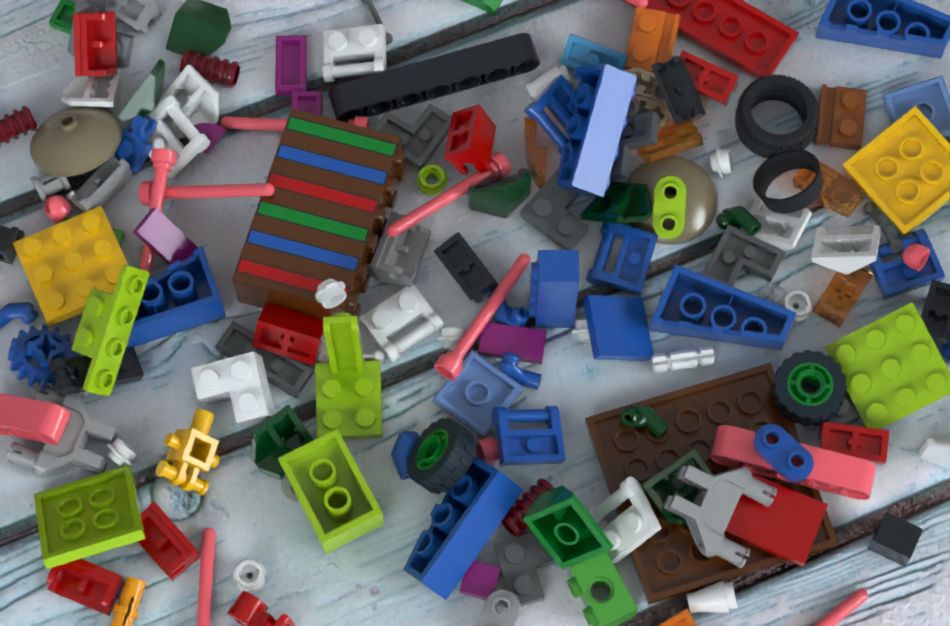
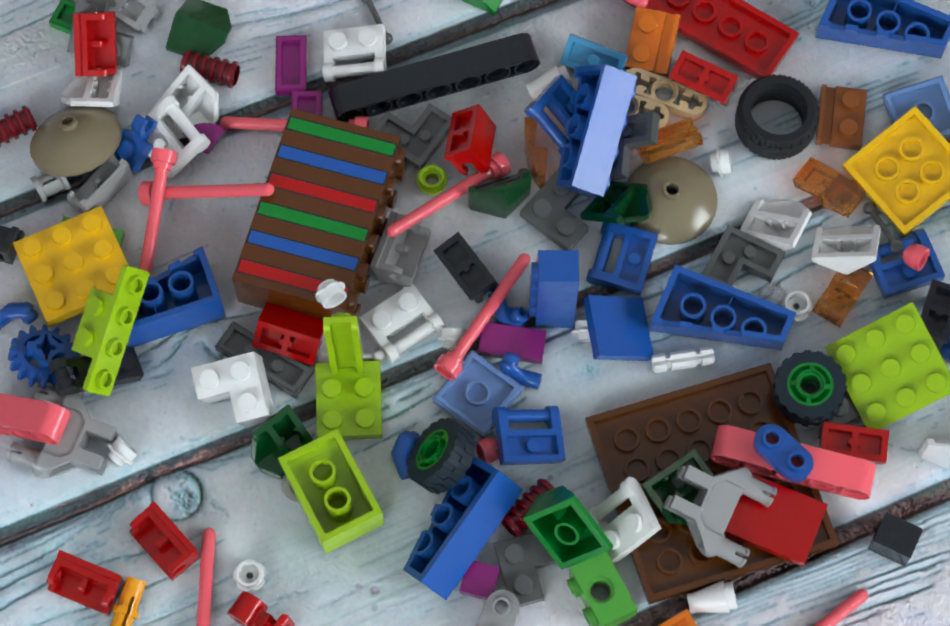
(57, 208): coral hinge -> none
(88, 516): lime plate -> none
(147, 95): slope -> none
(164, 237): tile -> none
(190, 453): yellow piece -> none
(644, 417): dark green arm -> none
(669, 207): lime plate -> none
(678, 90): black hinge -> none
(736, 217): dark green arm -> none
(780, 164): black tyre -> none

